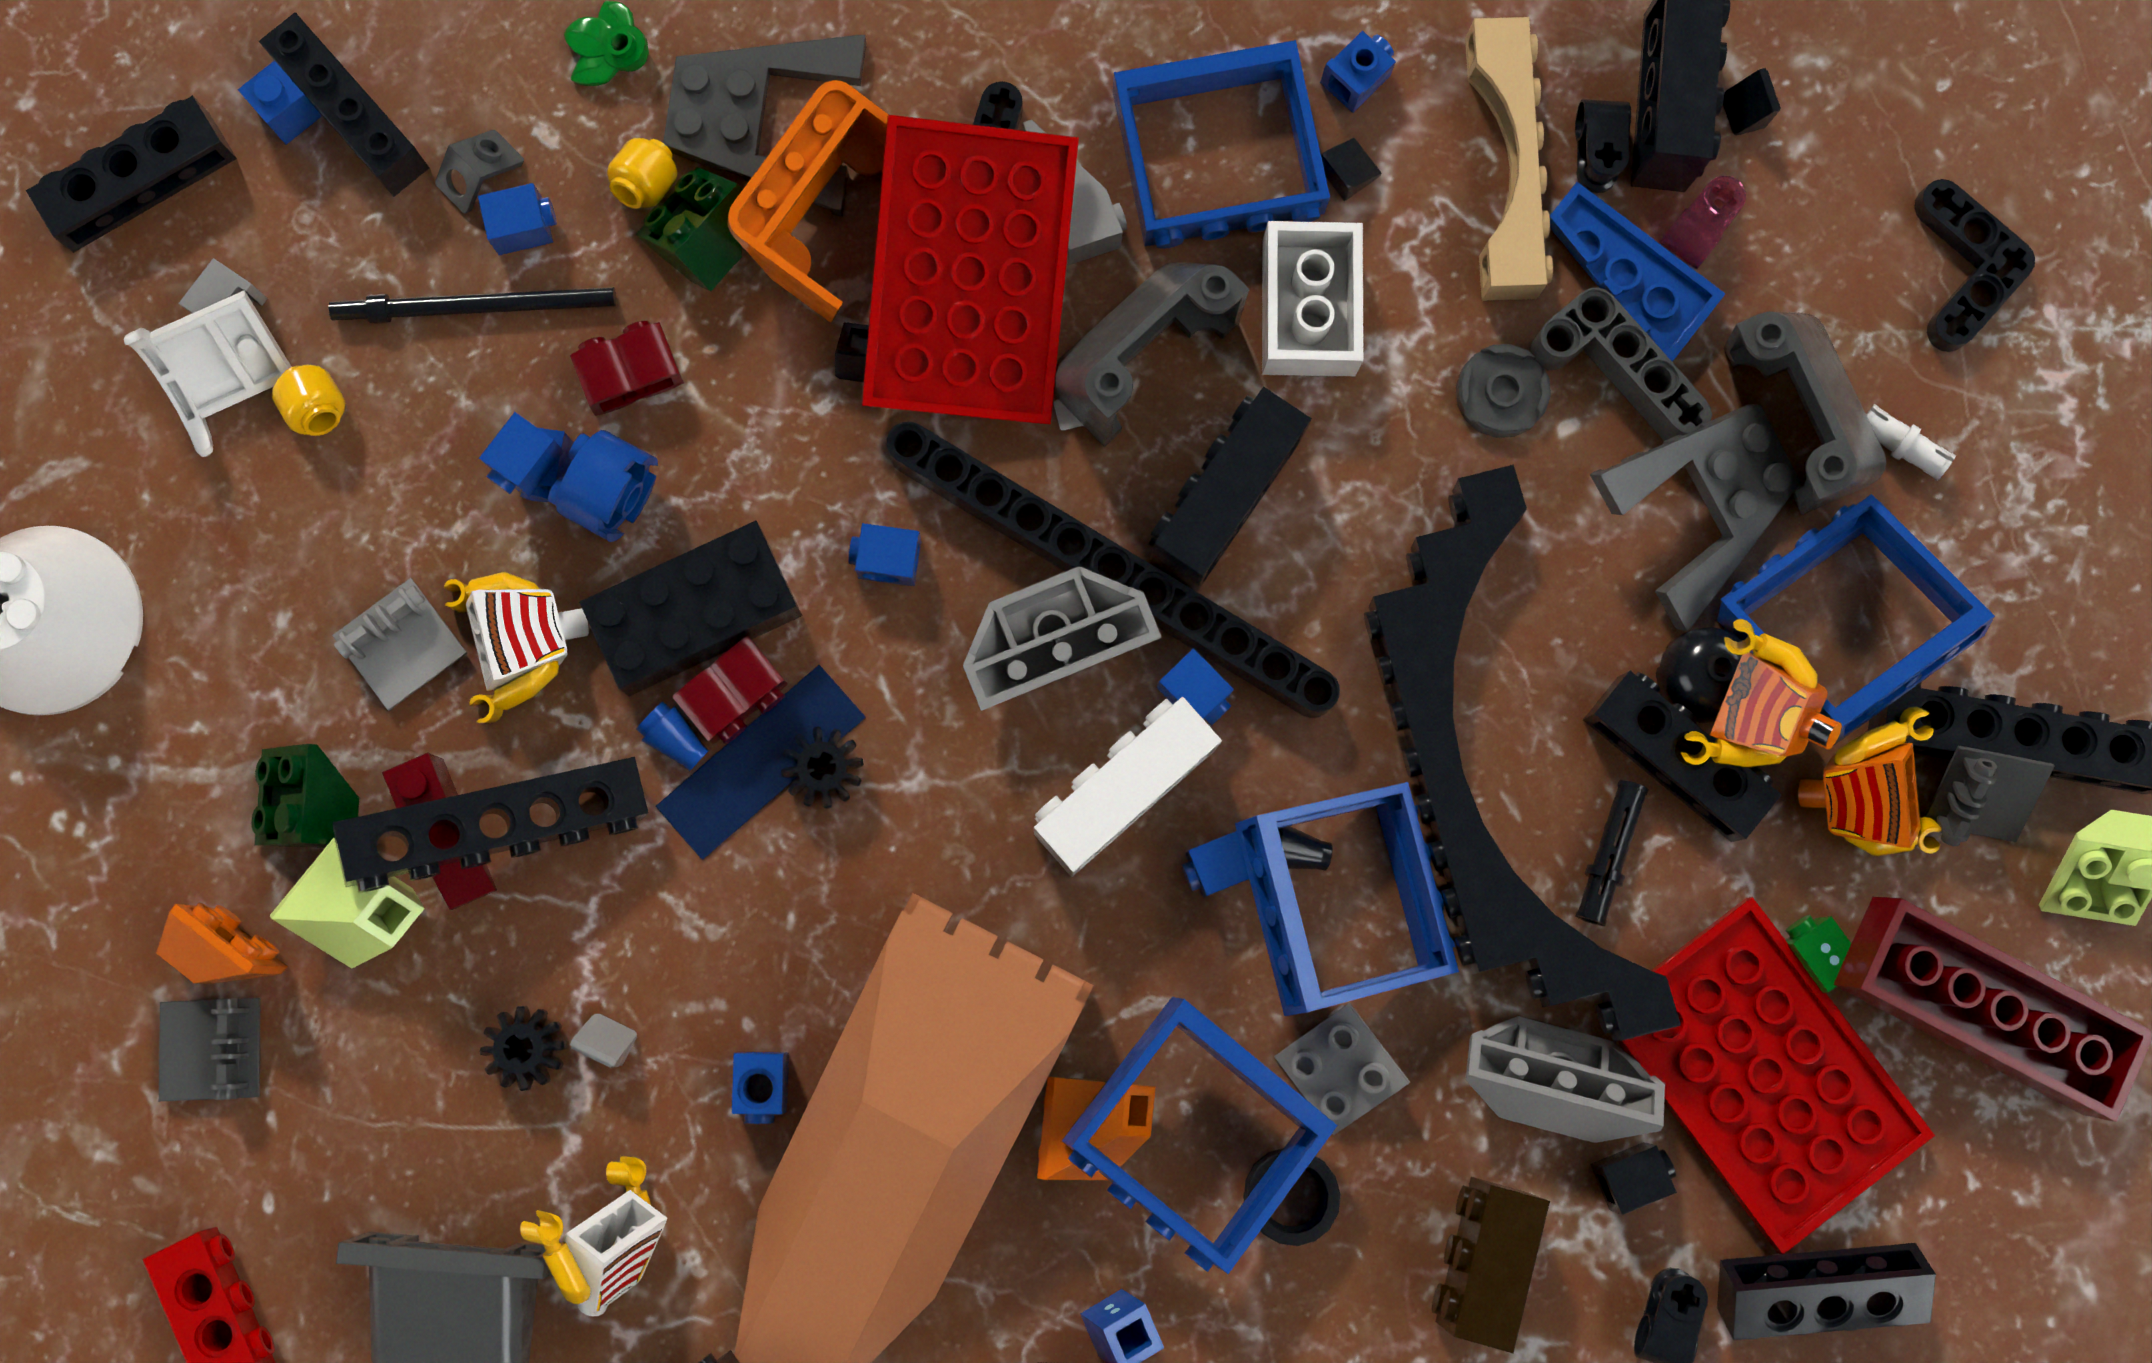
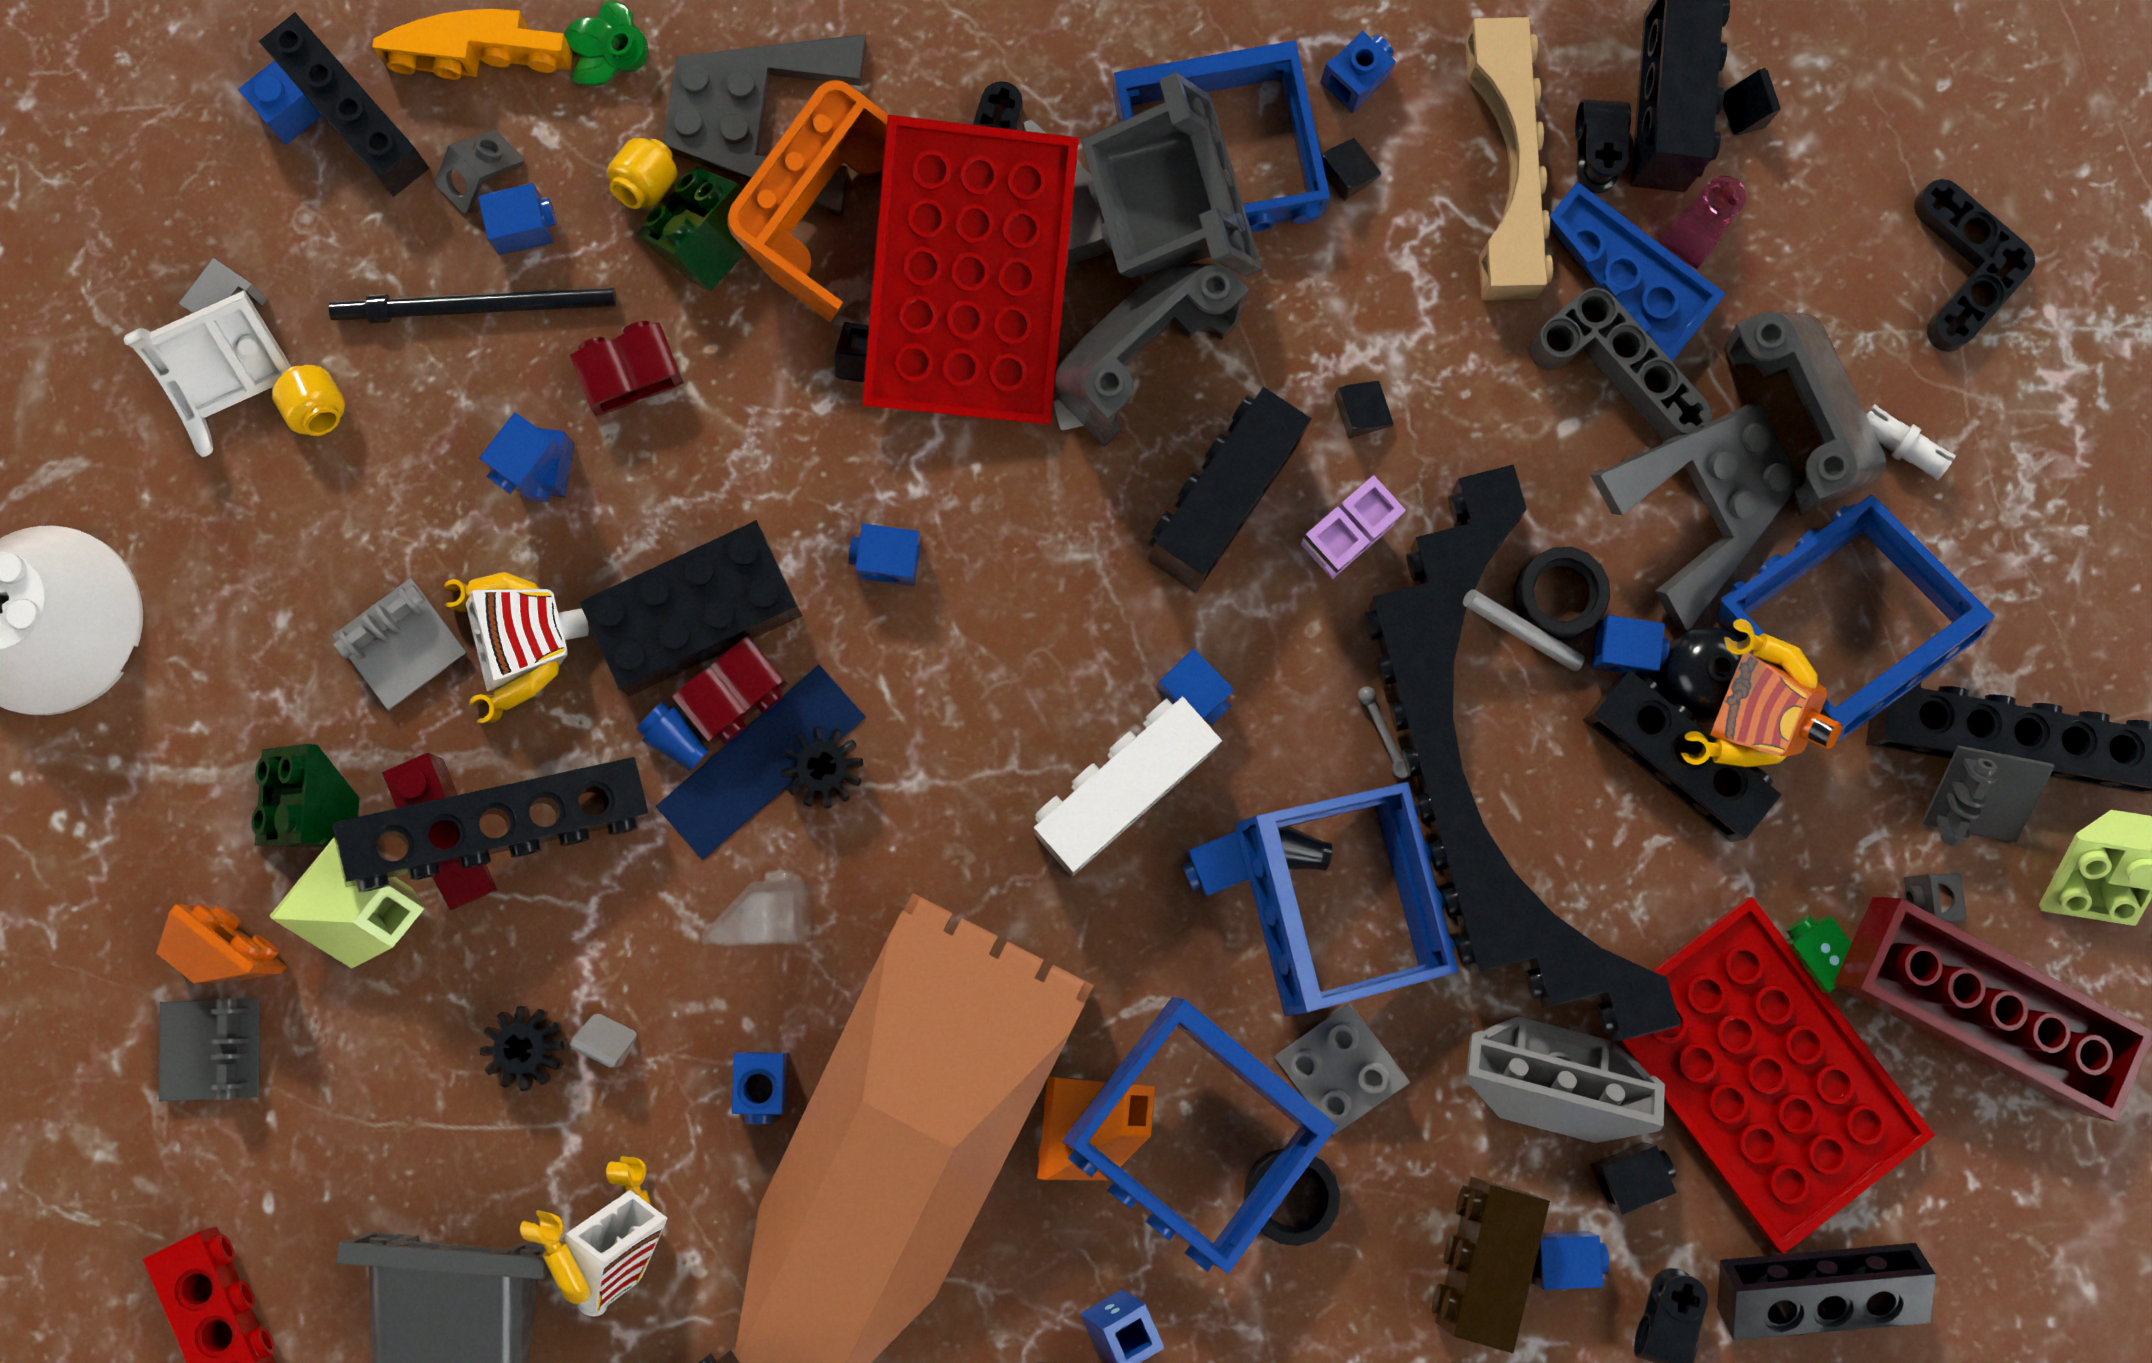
(155, 179): black brick -> none
(457, 40): none -> light orange slope
(604, 484): blue brick -> none
(766, 914): none -> clear slope
(1054, 633): light grey wedge -> none
(1097, 549): black beam -> none
(1170, 187): none -> dark grey windscreen
(1312, 298): white brick -> none
(1352, 527): none -> lavender hips
(1363, 408): none -> black slope
(1367, 697): none -> light grey hinge
(1503, 391): dark grey tile -> none
(1523, 630): none -> light grey bar
(1570, 1261): none -> blue brick
(1587, 568): none -> black tyre
(1595, 907): black pin -> none
(1629, 645): none -> blue brick
(1873, 790): torso -> none
(1924, 893): none -> dark grey bracket

